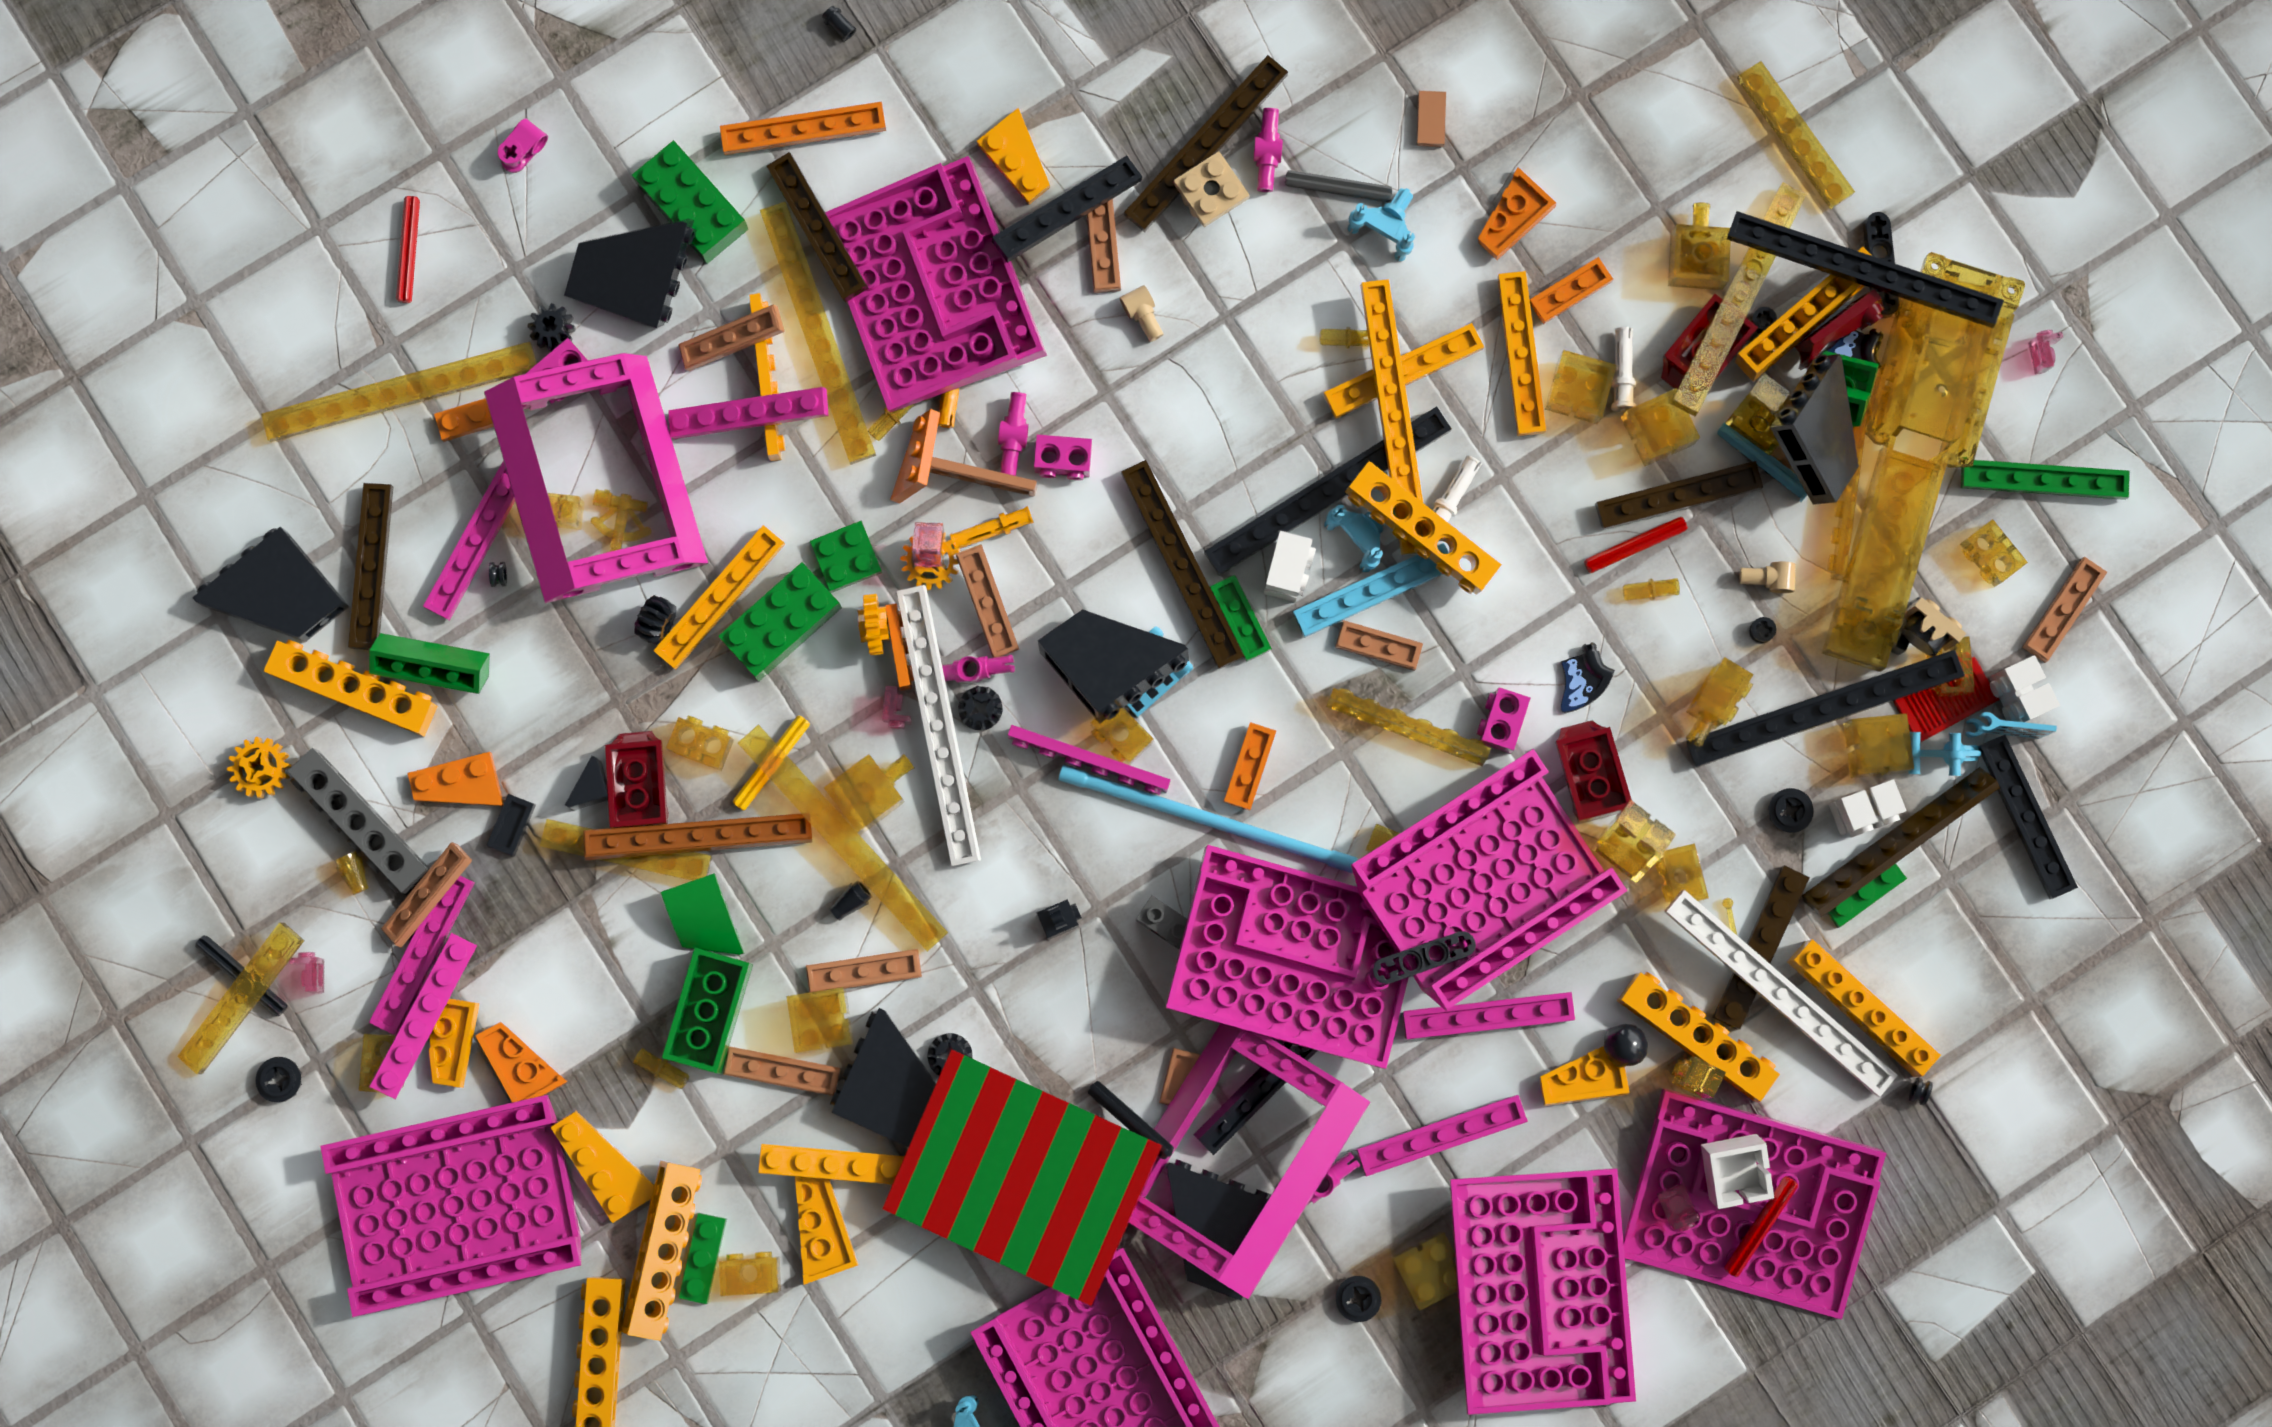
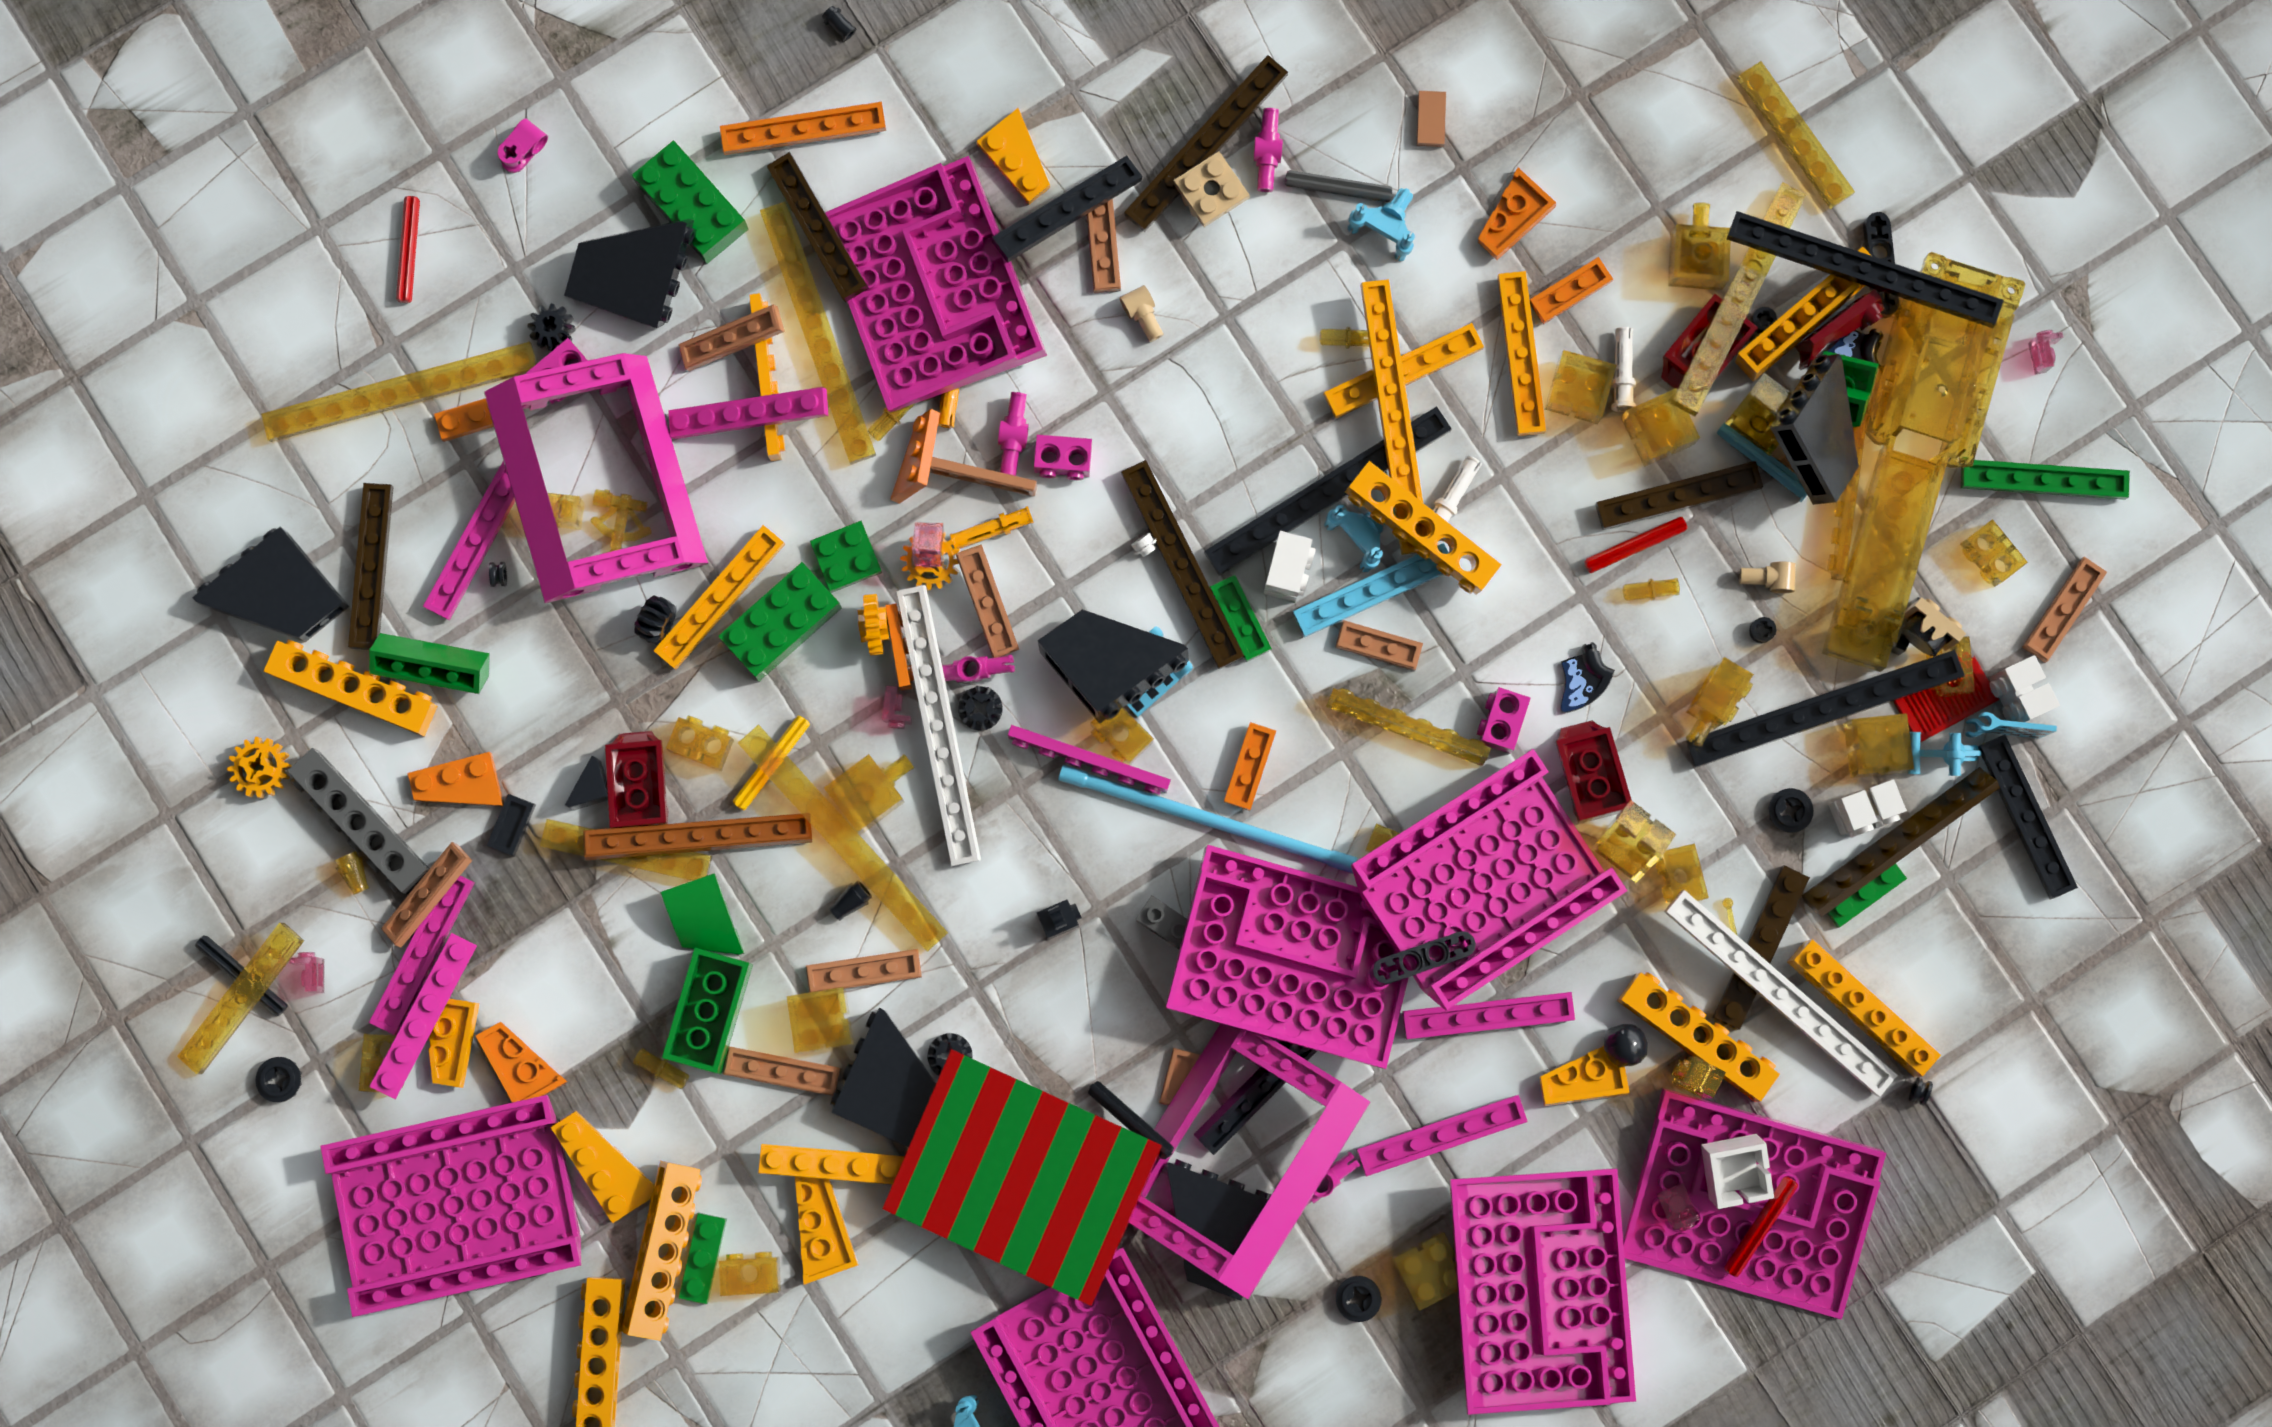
(1144, 545): none -> white plate

